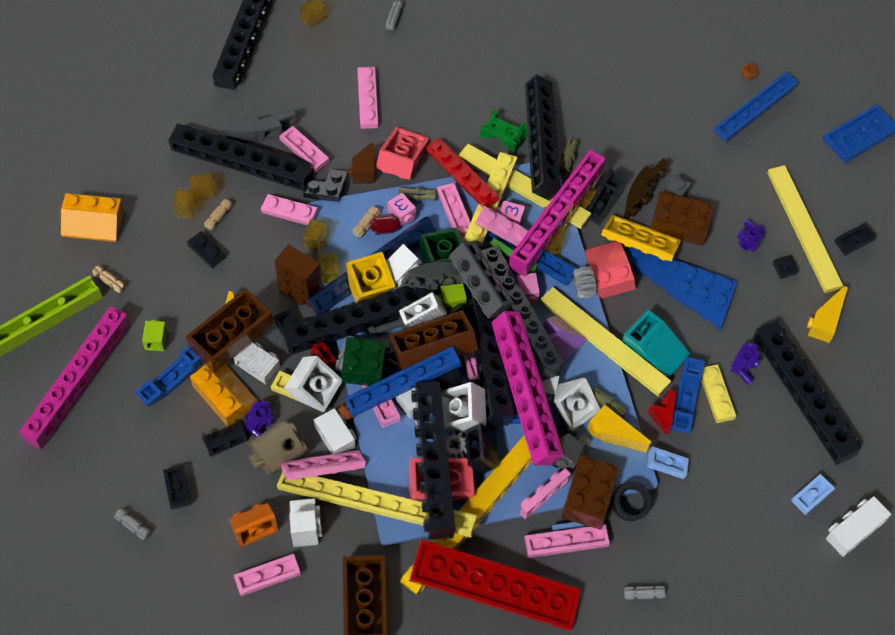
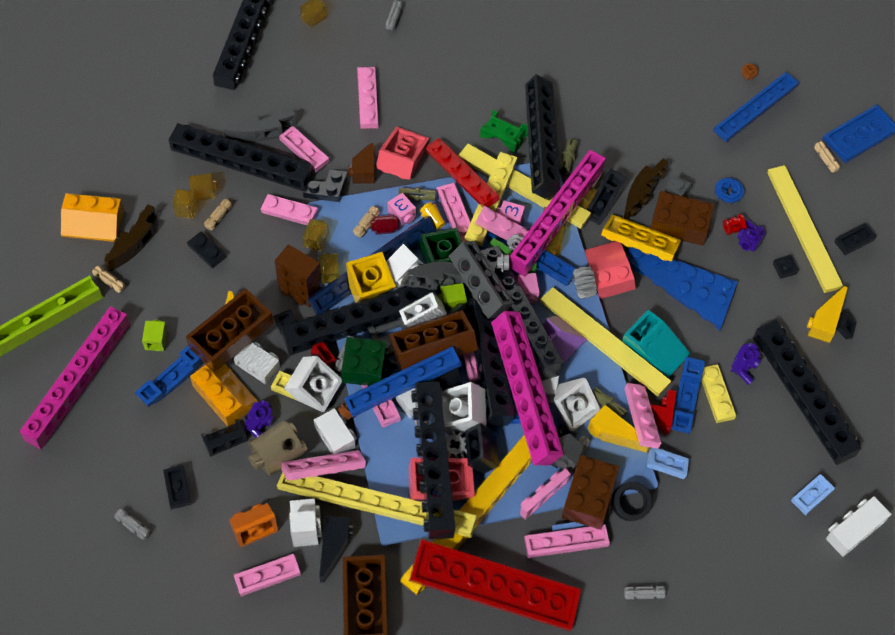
(130, 244): none -> dark brown slope
(335, 541): none -> black slope
(432, 211): none -> yellow cone
(503, 262): none -> light grey plate
(511, 241): none -> light grey plate
(642, 415): none -> bright pink plate
(734, 224): none -> red bush
(736, 190): none -> blue gear
(827, 156): none -> tan axle
(846, 325): none -> black plate

